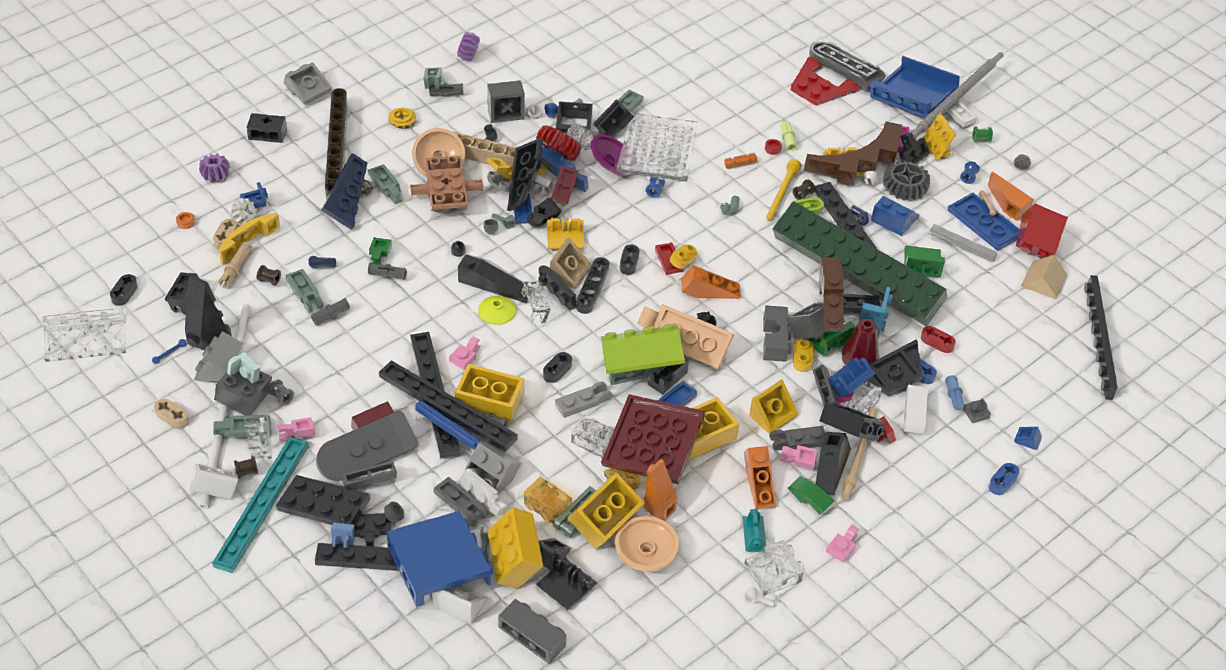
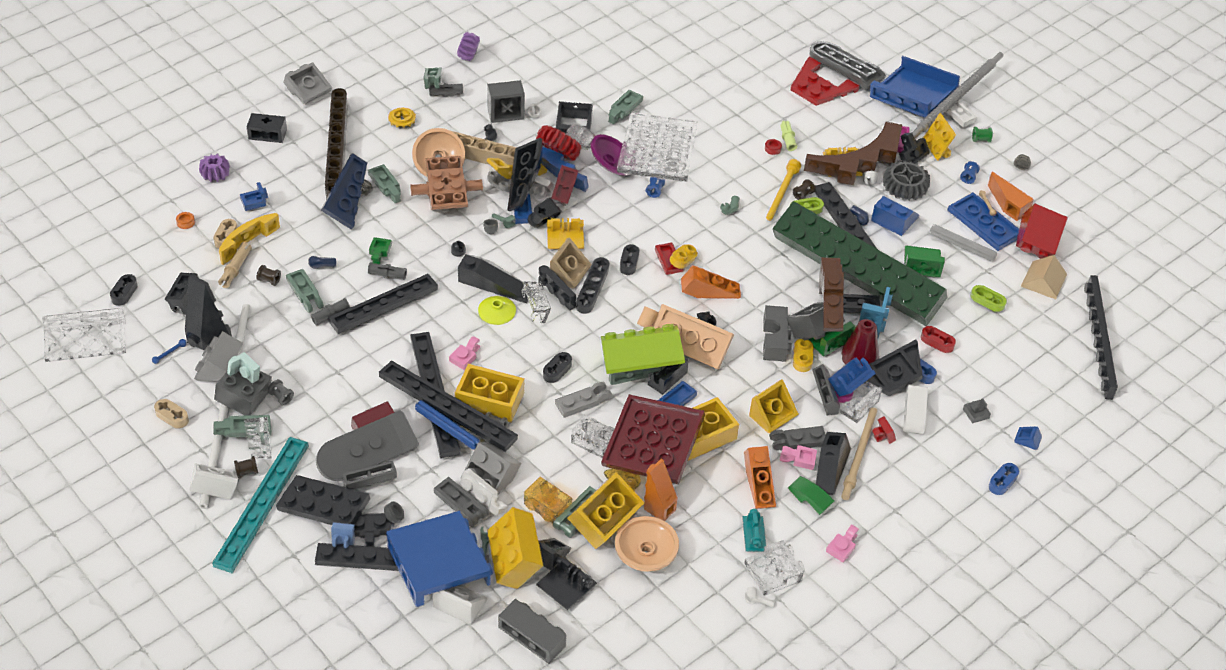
(237, 213): white gear -> none
(299, 428): bright pink plate -> none
(383, 303): none -> black plate
(551, 109): blue hinge -> none
(613, 119): black hinge -> none
(740, 160): orange axle -> none
(852, 421): black window -> none
(954, 392): medium blue axle -> none
(988, 298): none -> lime plate

